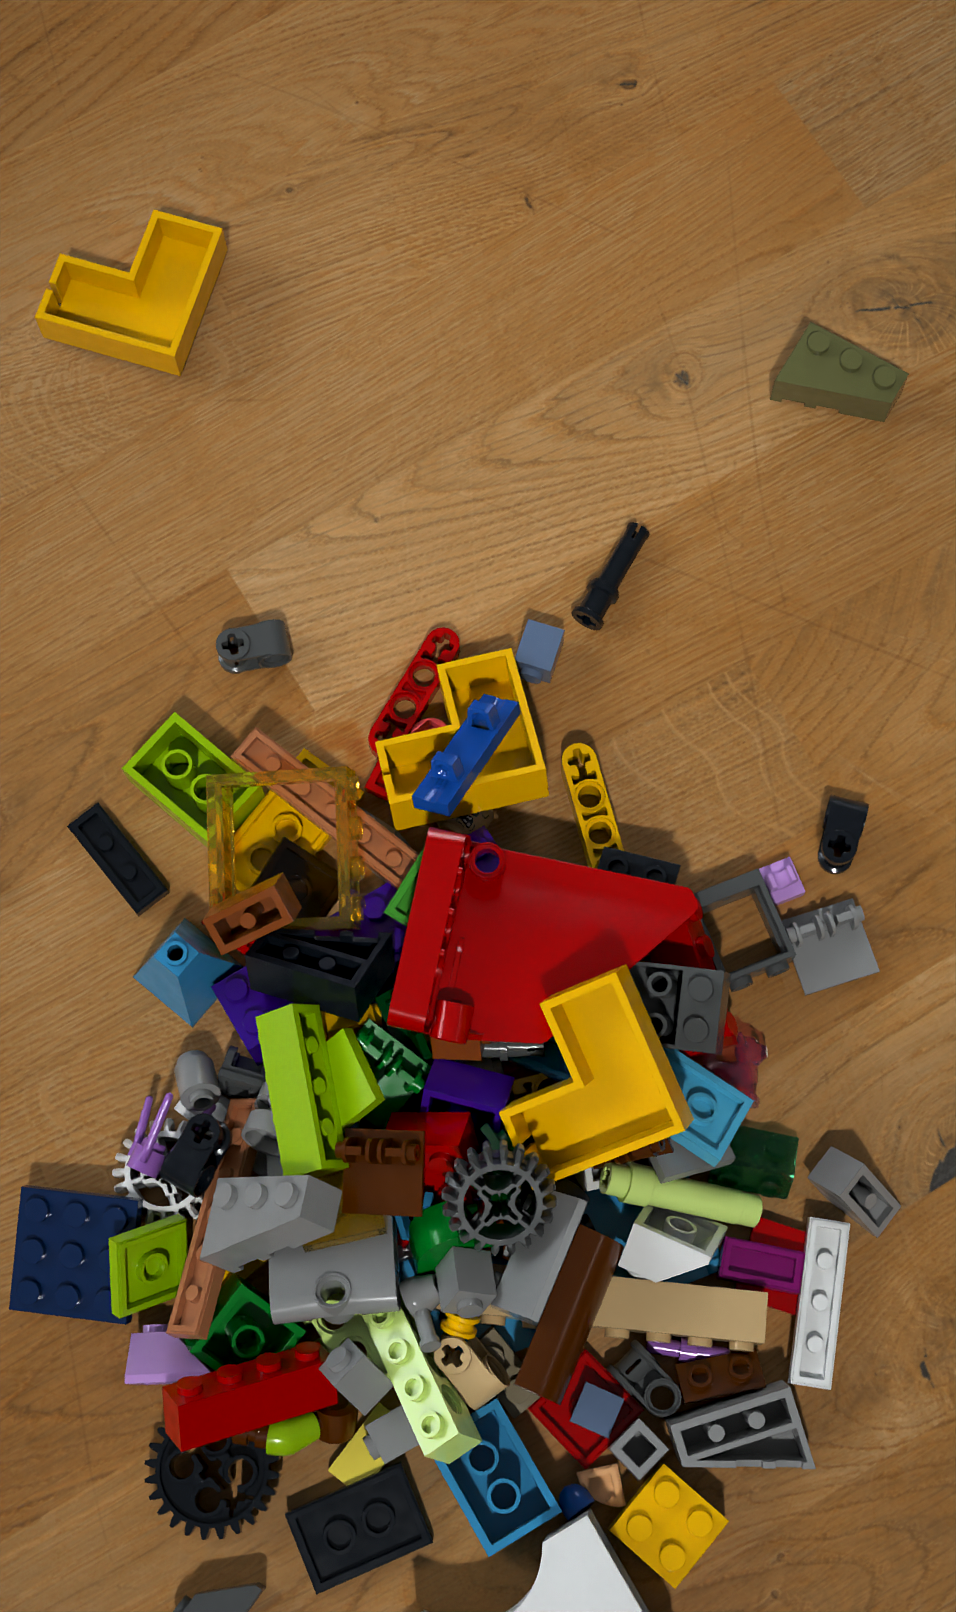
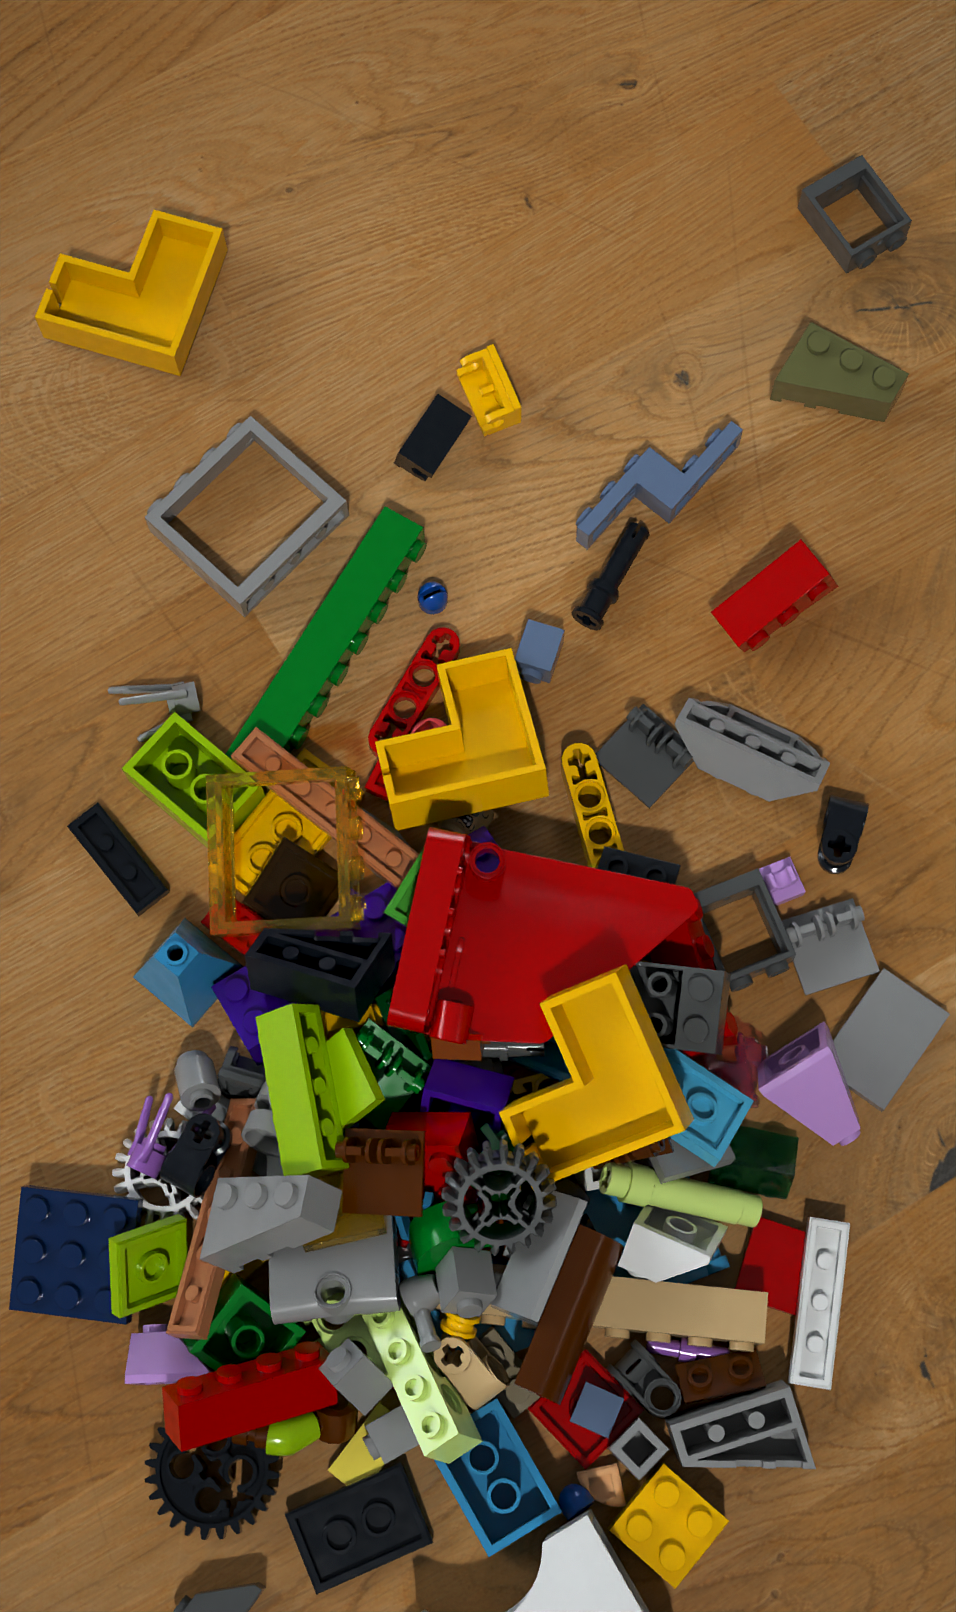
(180, 698): none -> light grey plant
(252, 913): dark orange brick -> none
(257, 644): dark grey piece -> none
(286, 556): none -> light grey window
(336, 632): none -> green brick
(432, 438): none -> black hinge
(434, 603): none -> blue hinge
(465, 755): blue hinge -> none
(489, 391): none -> yellow hinge
(645, 755): none -> dark grey hinge
(657, 484): none -> sand blue bracket
(749, 751): none -> light grey wedge
(761, 1265): magenta tile -> none
(774, 597): none -> red wedge
(811, 1086): none -> lavender slope
(836, 185): none -> dark grey window
(854, 1190): light grey slope -> none
(886, 1038): none -> light grey tile

